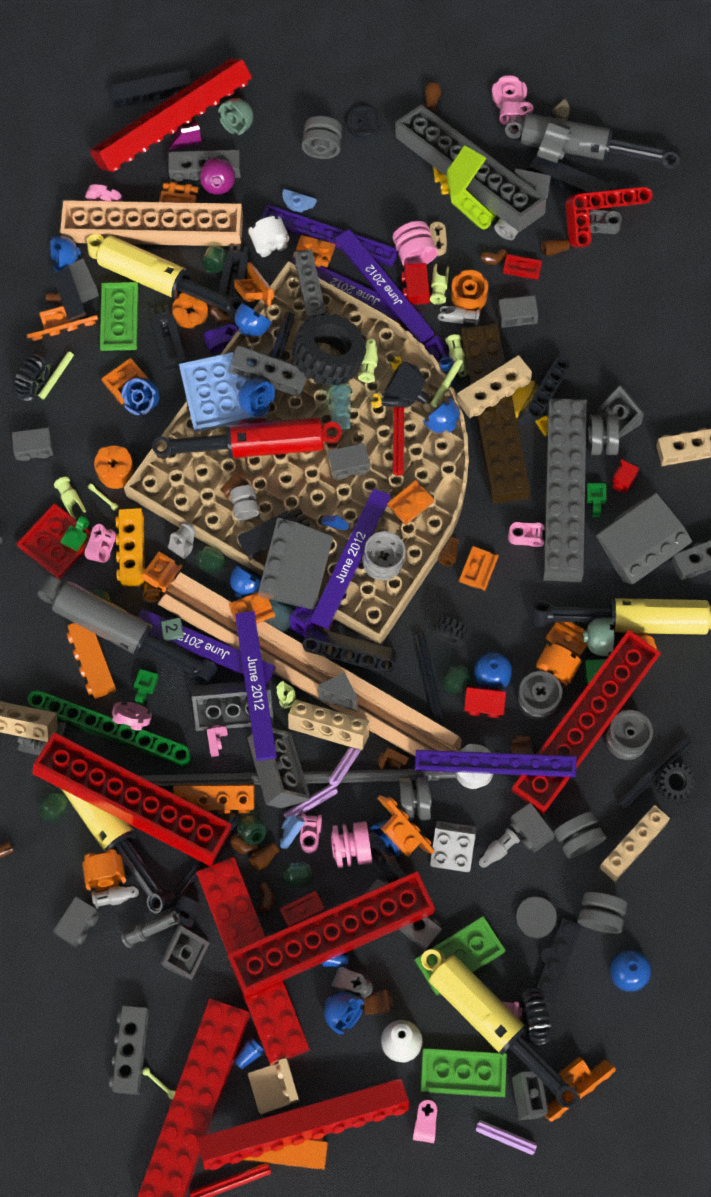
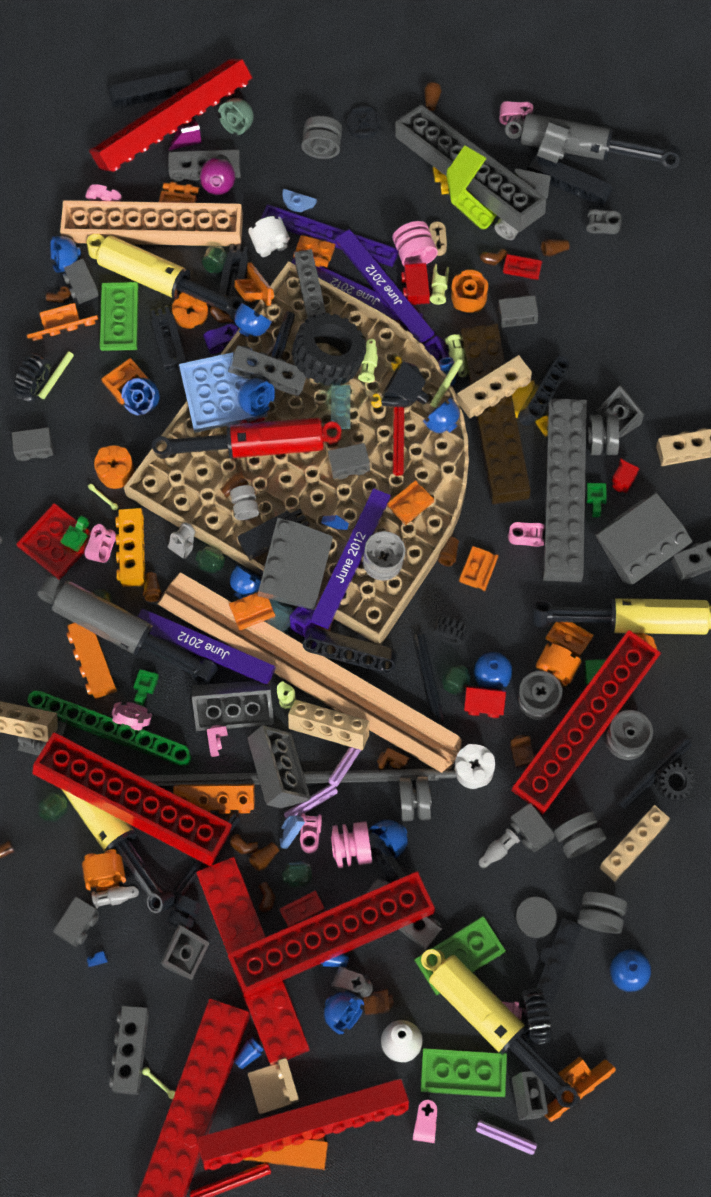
(68, 495): yellowish green piece -> none
(69, 294): black tile -> none
(99, 958): none -> blue tile
(143, 931): dark grey pin -> none
(161, 571): orange plate -> none
(172, 629): sand green tile -> none
(251, 830): clear green head -> none
(255, 686): dark purple tile -> none
(338, 692): dark grey slope -> none
(401, 831): orange bracket -> none
(453, 846): bracket -> none
(459, 315): light grey piece -> none
(495, 763): dark purple tile -> none
(509, 83): bright pink plate -> none
(562, 110): dark tan tile -> none
(599, 636): sand green cylinder -> none
(601, 201): red beam -> none

